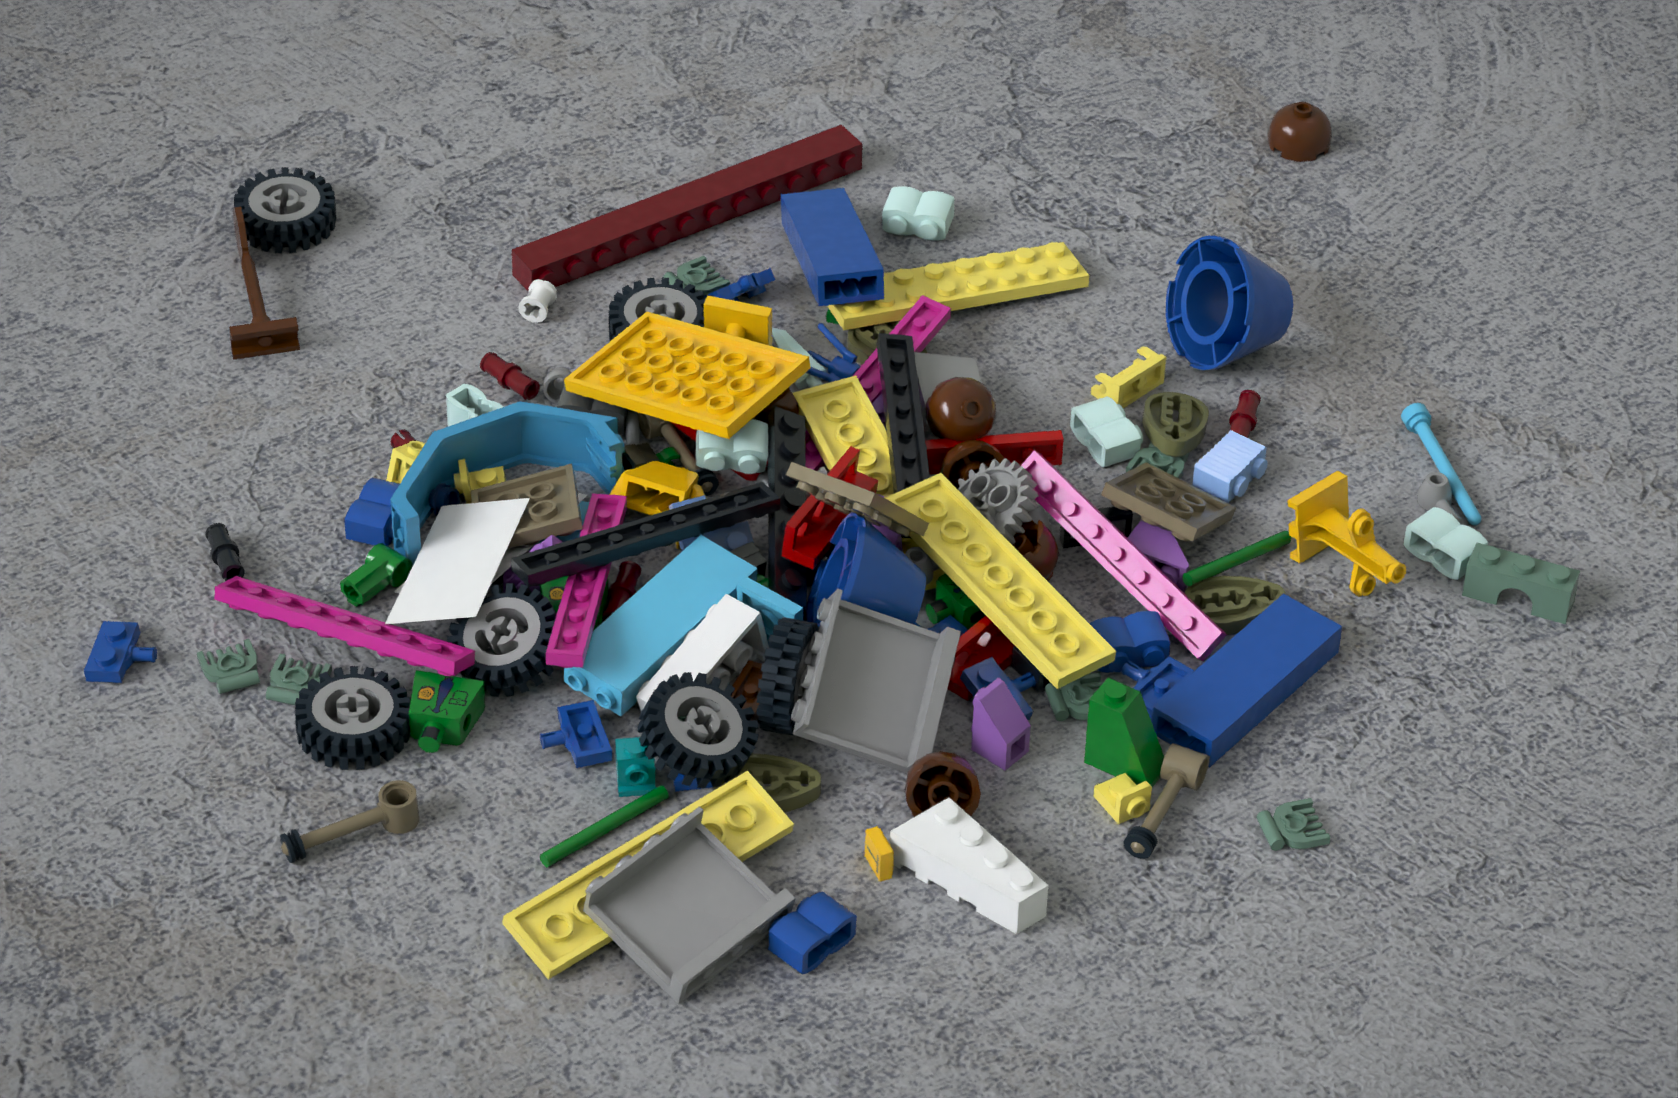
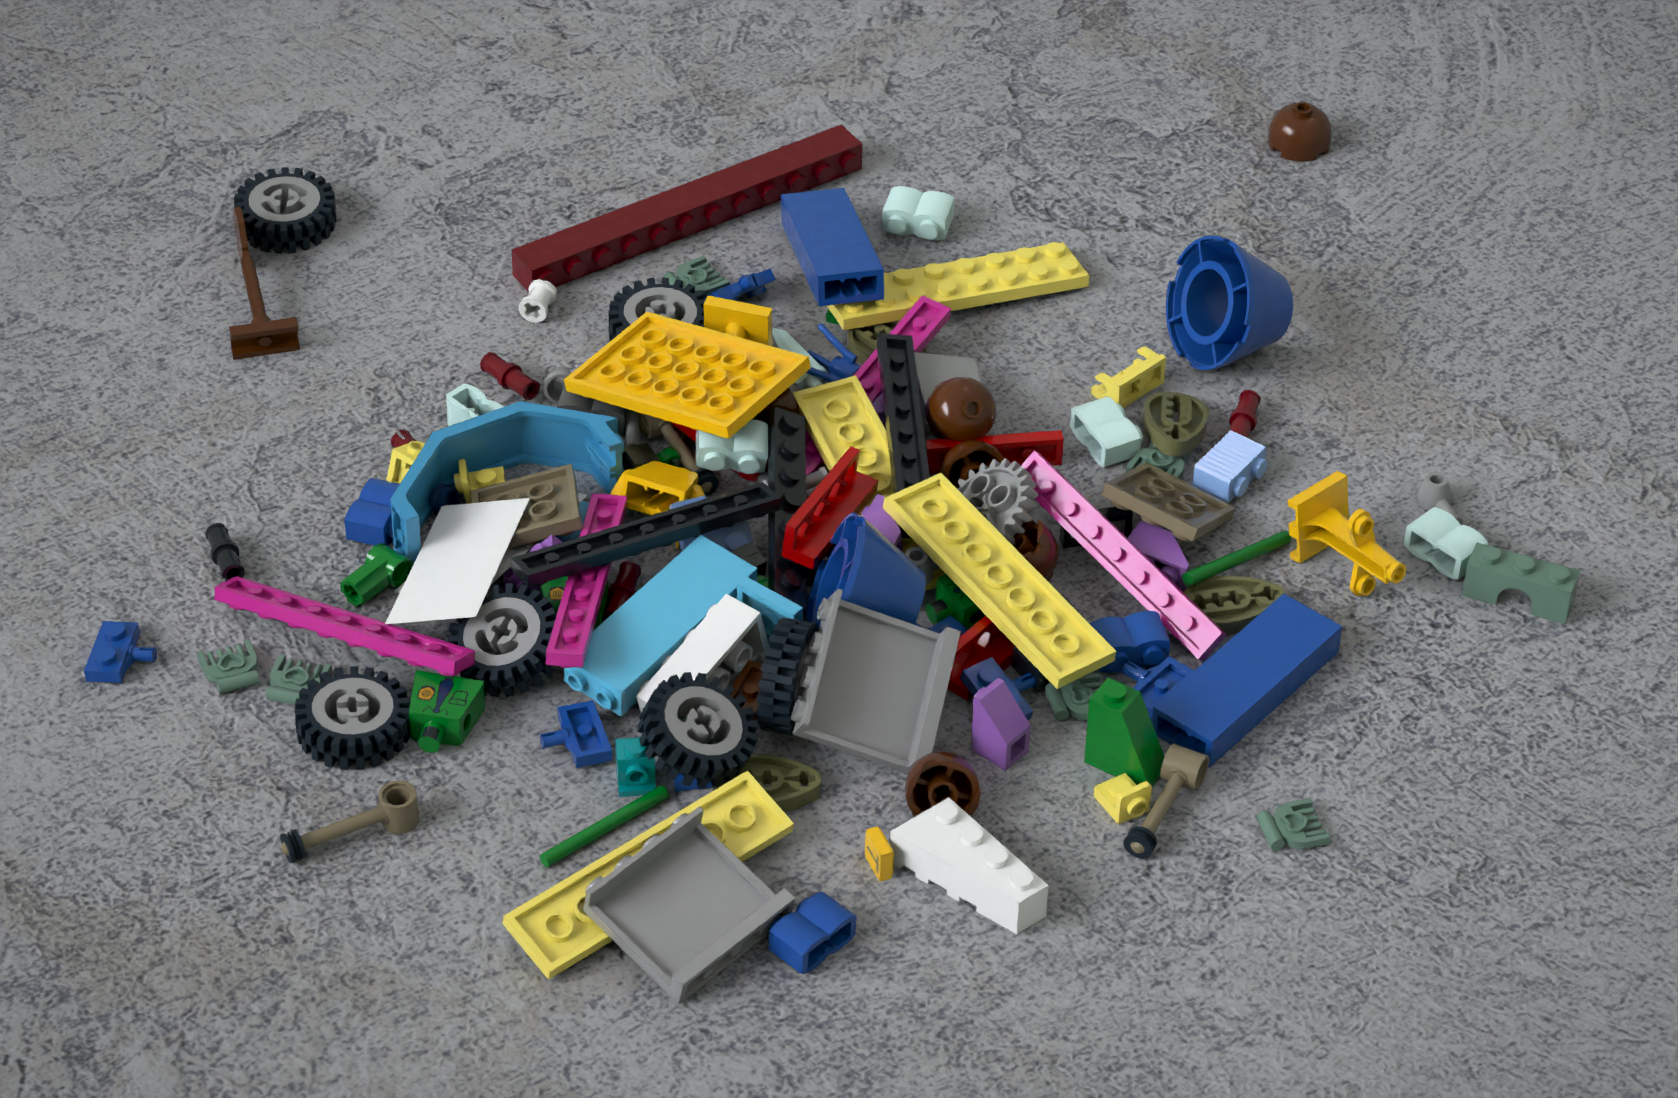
(854, 499): dark tan plate -> none
(1418, 420): medium azure piece -> none

